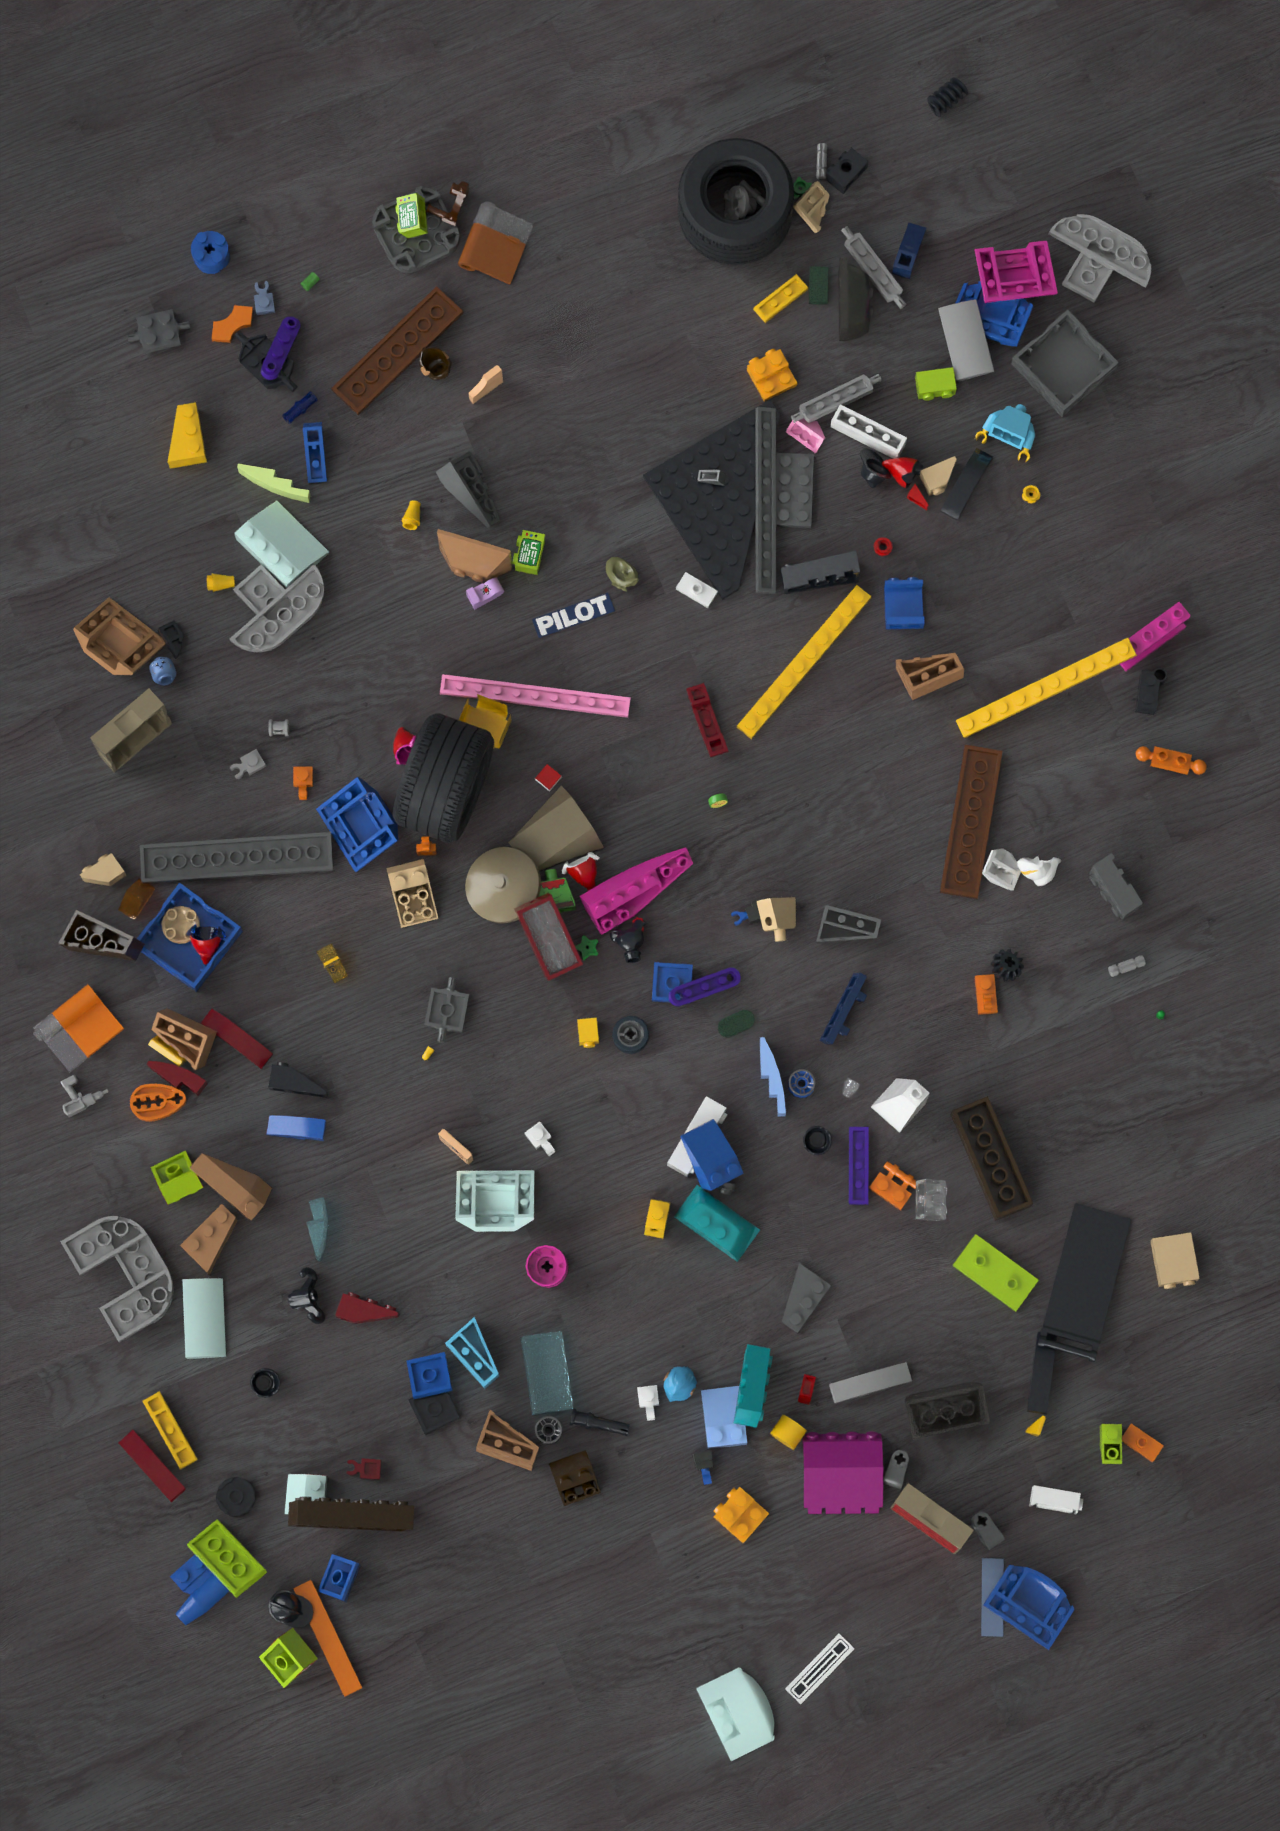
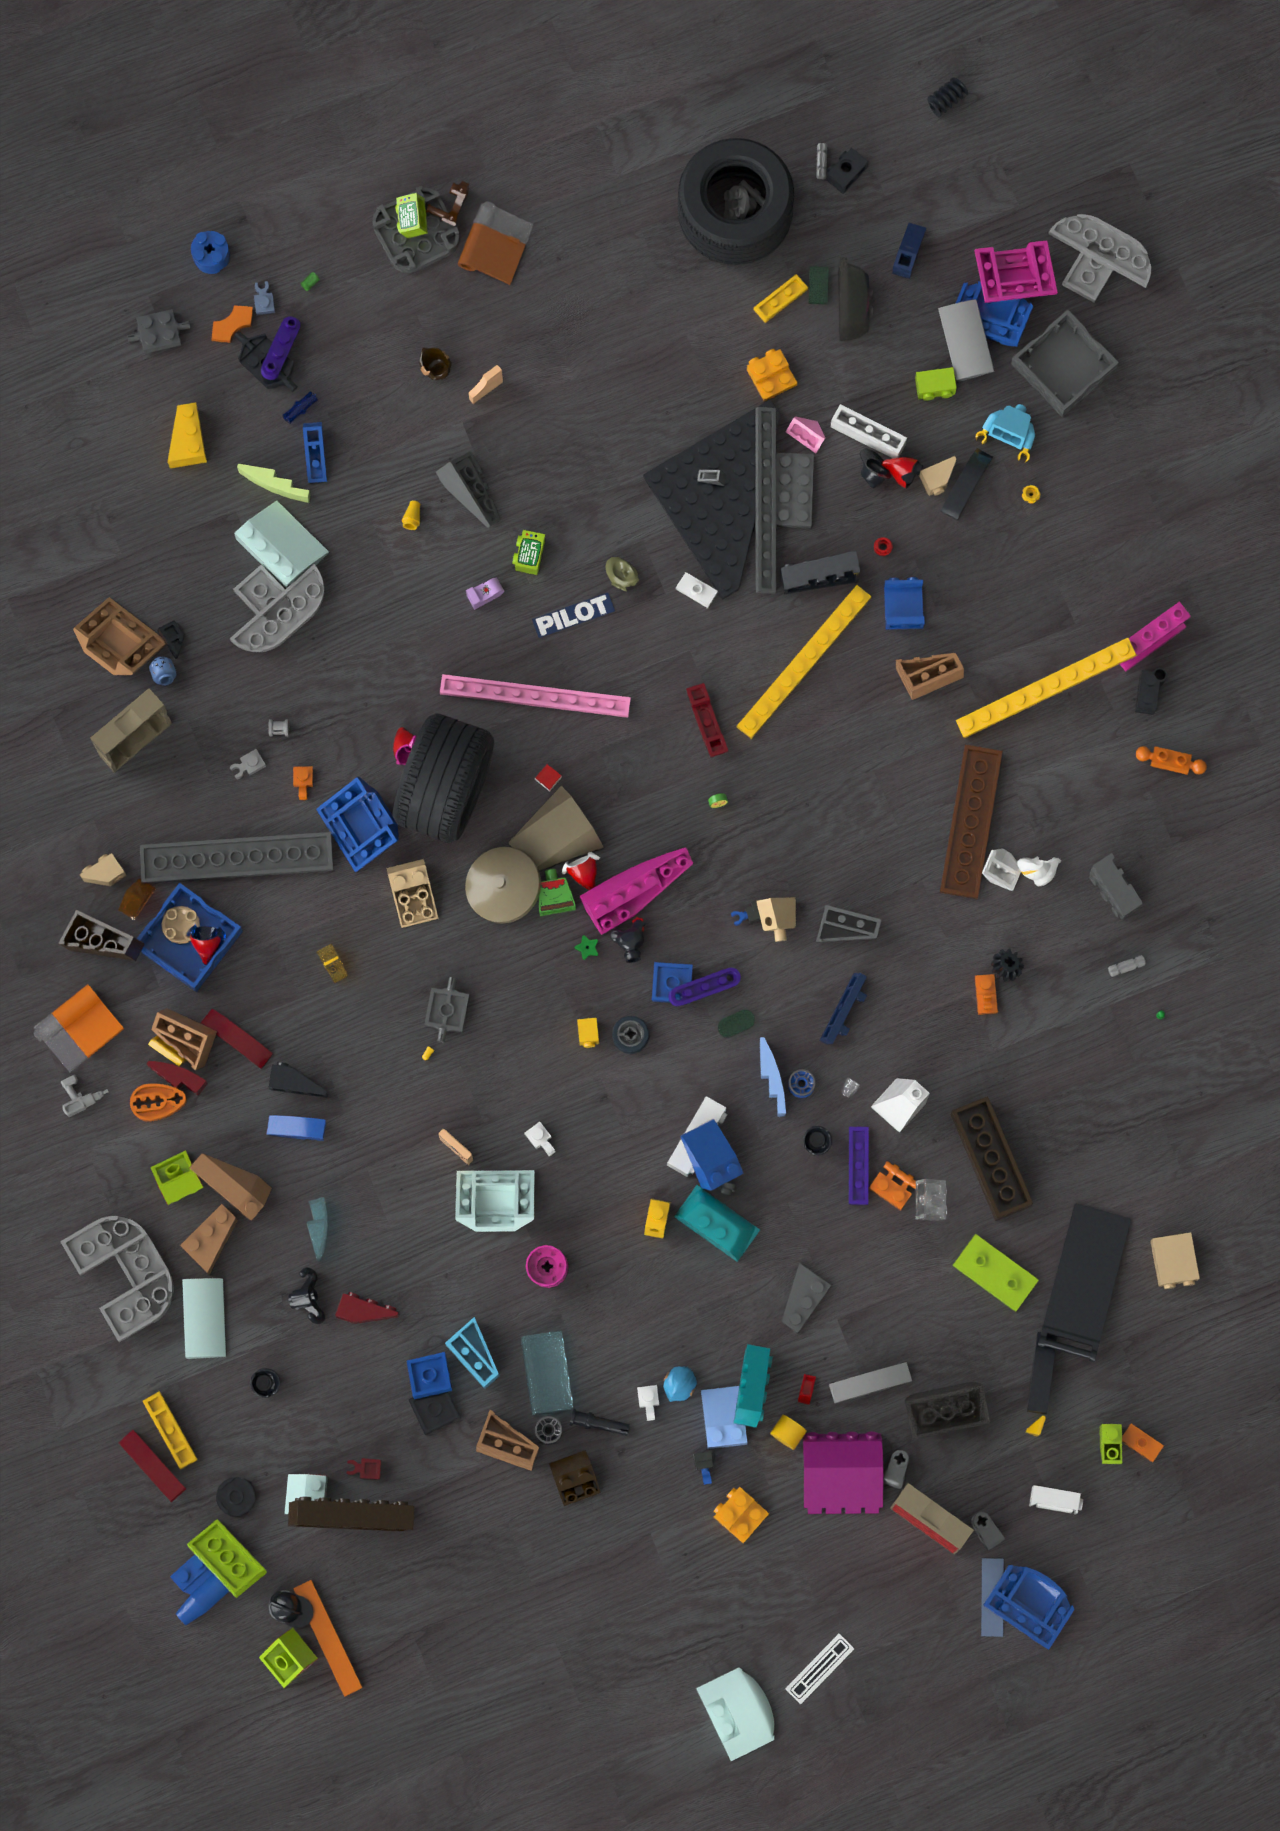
(219, 582): yellow cone -> none
(339, 1577): blue slope -> none
(397, 350): reddish brown plate -> none
(426, 847): orange plate -> none
(473, 557): medium nougat slope -> none
(488, 716): yellow piece -> none
(548, 936): clear brick -> none
(800, 183): green plate -> none
(812, 205): tan wing -> none
(832, 399): light grey plate -> none
(874, 267): light grey plate -> none
(916, 497): red piece -> none

